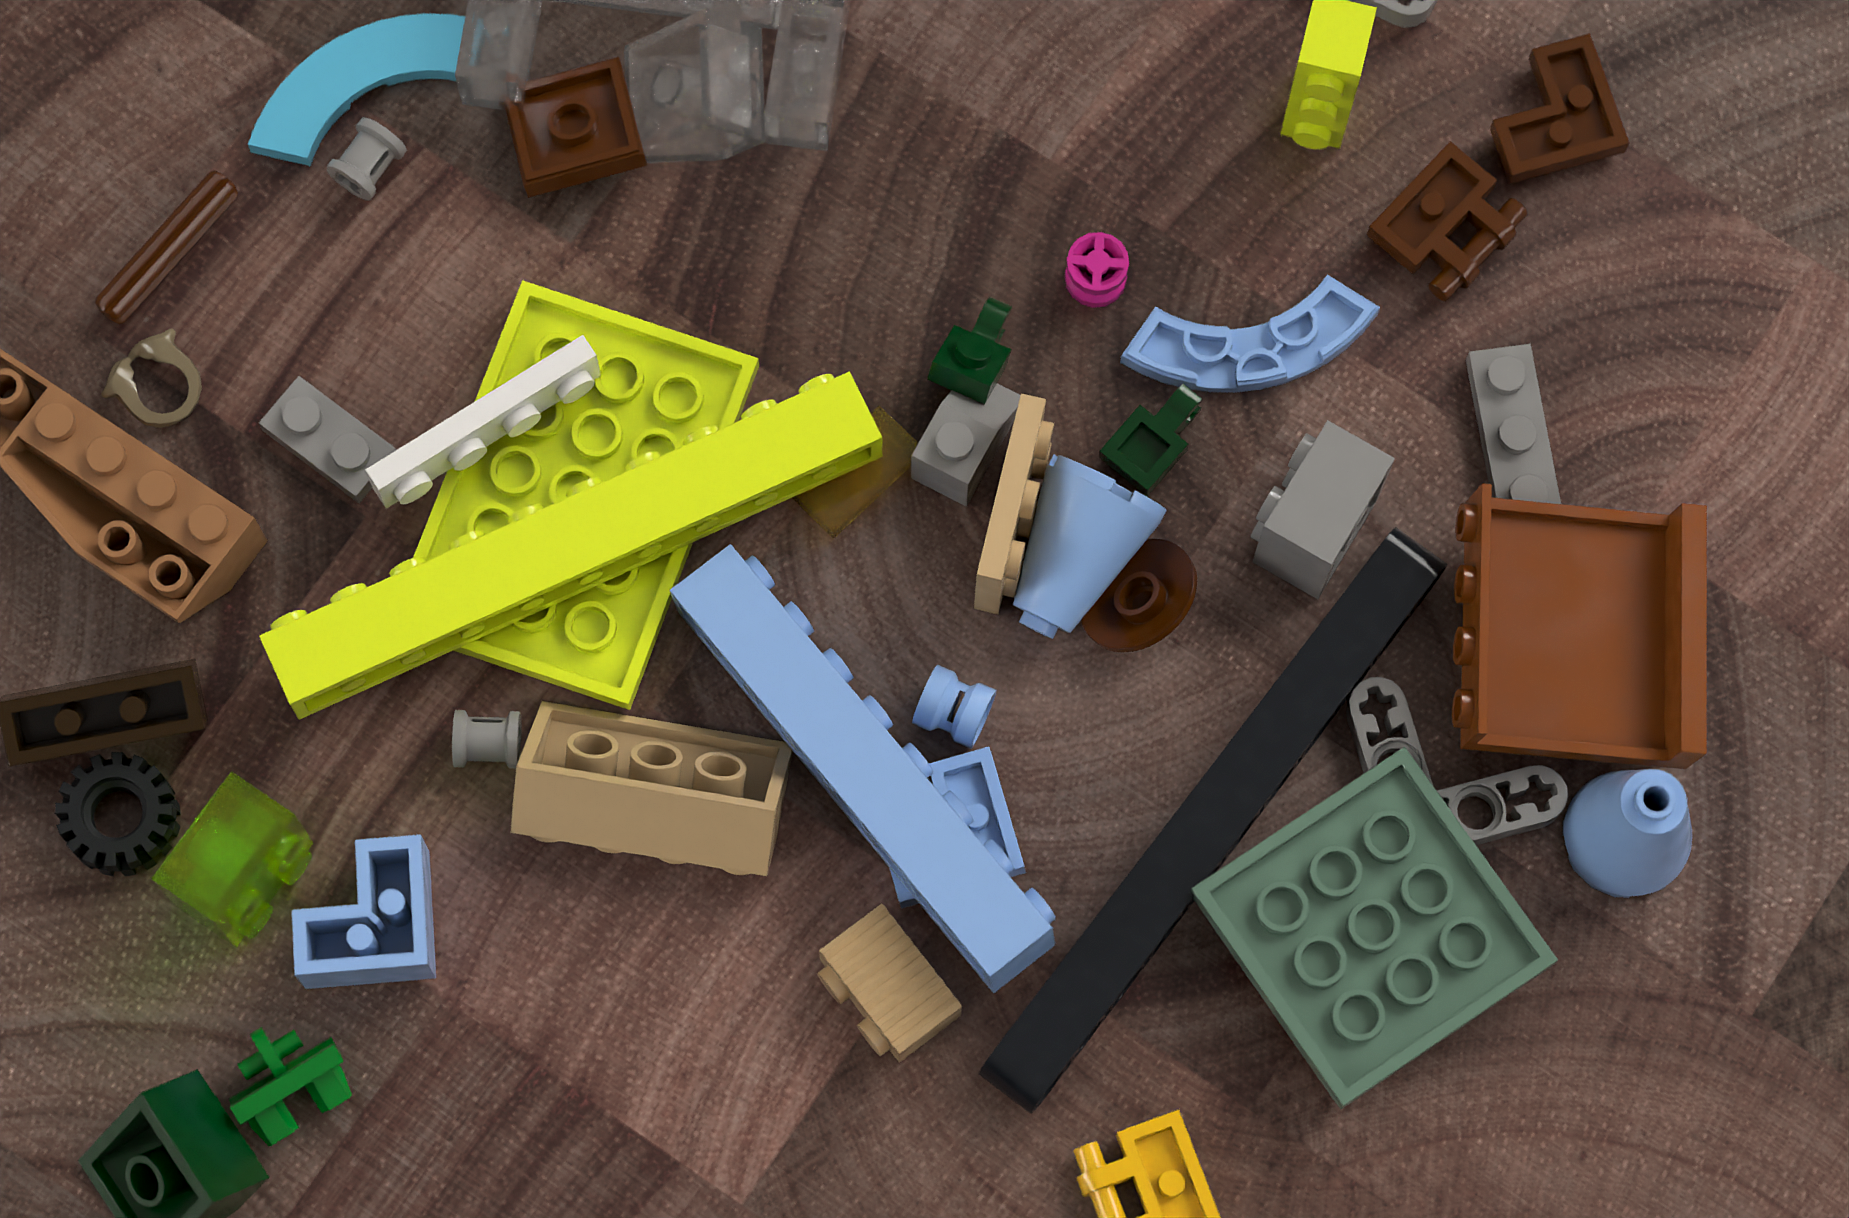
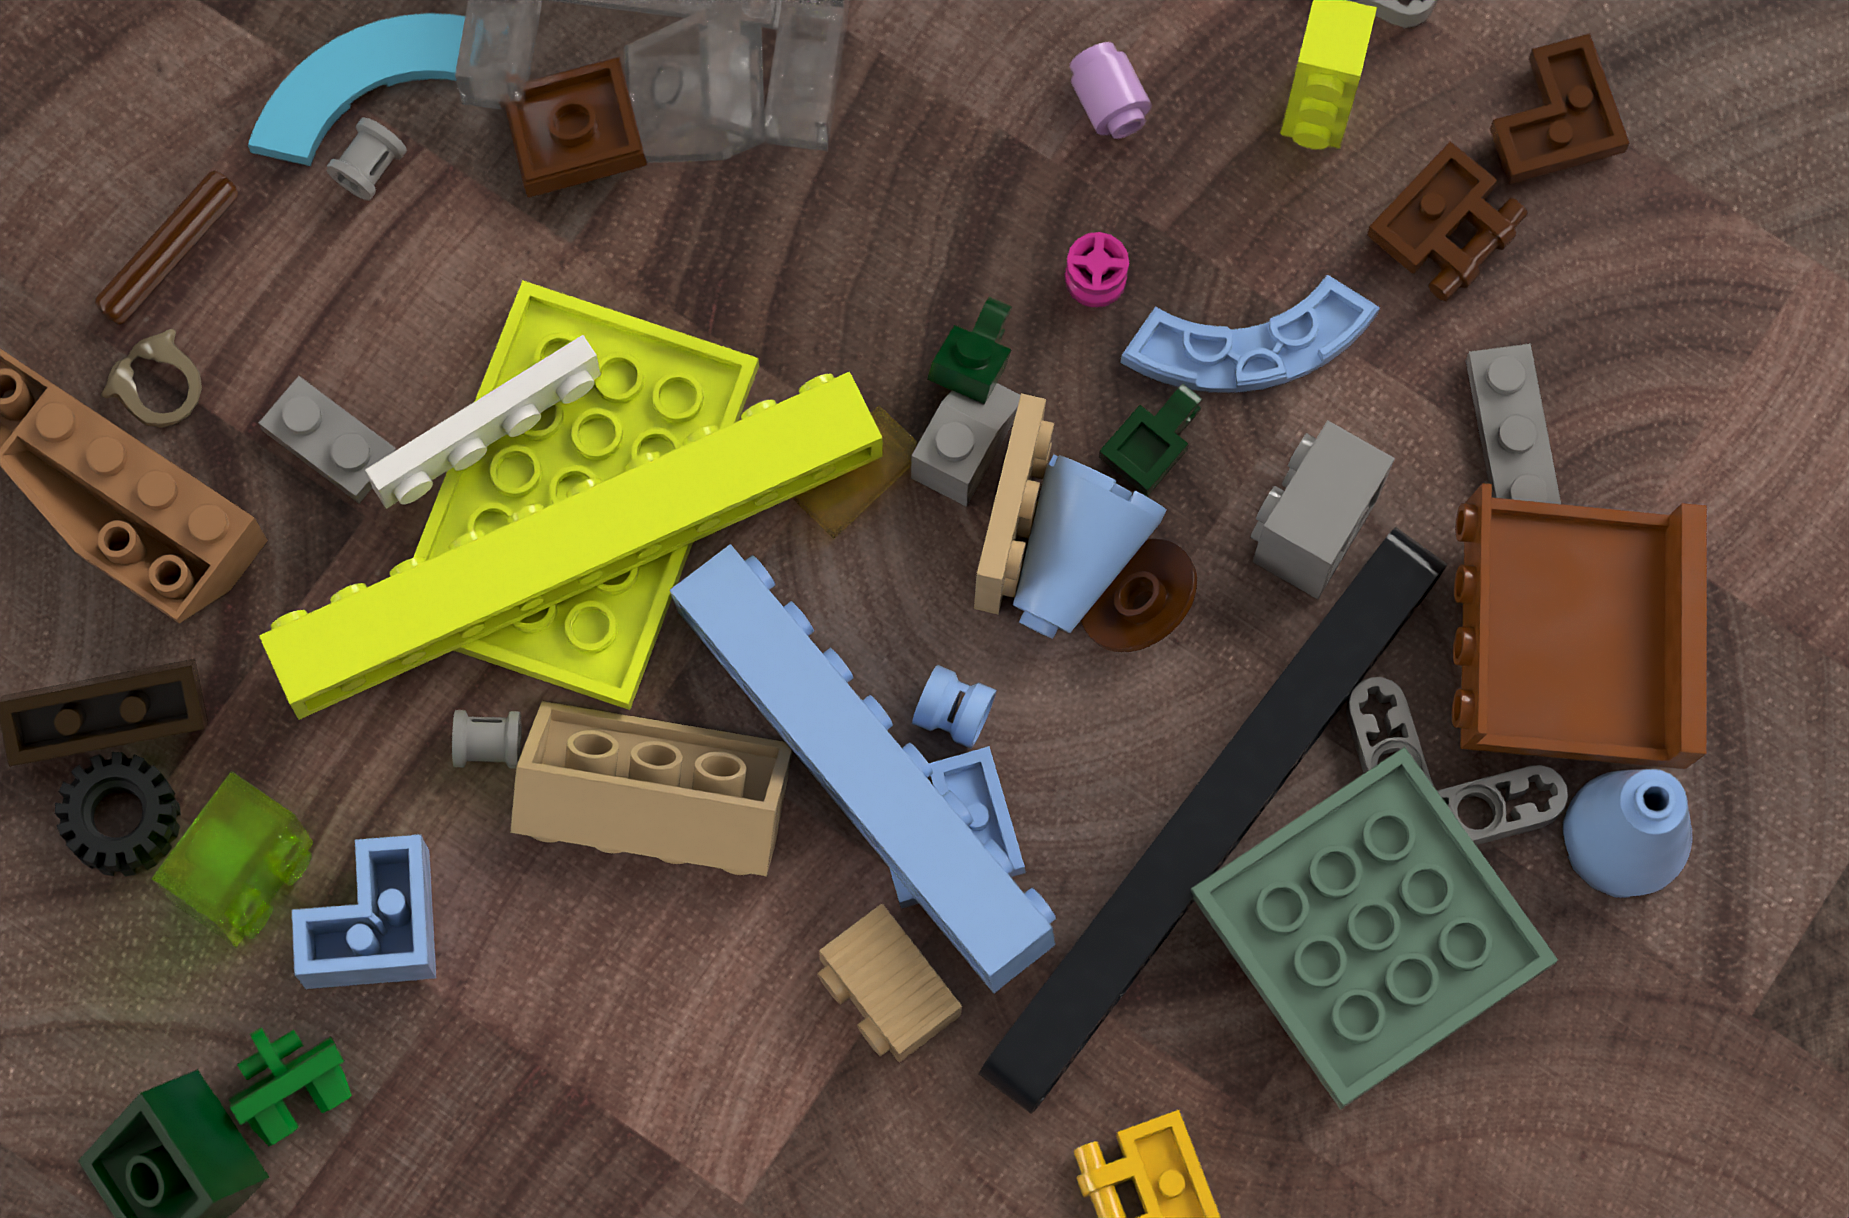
(1109, 90): none -> lavender brick

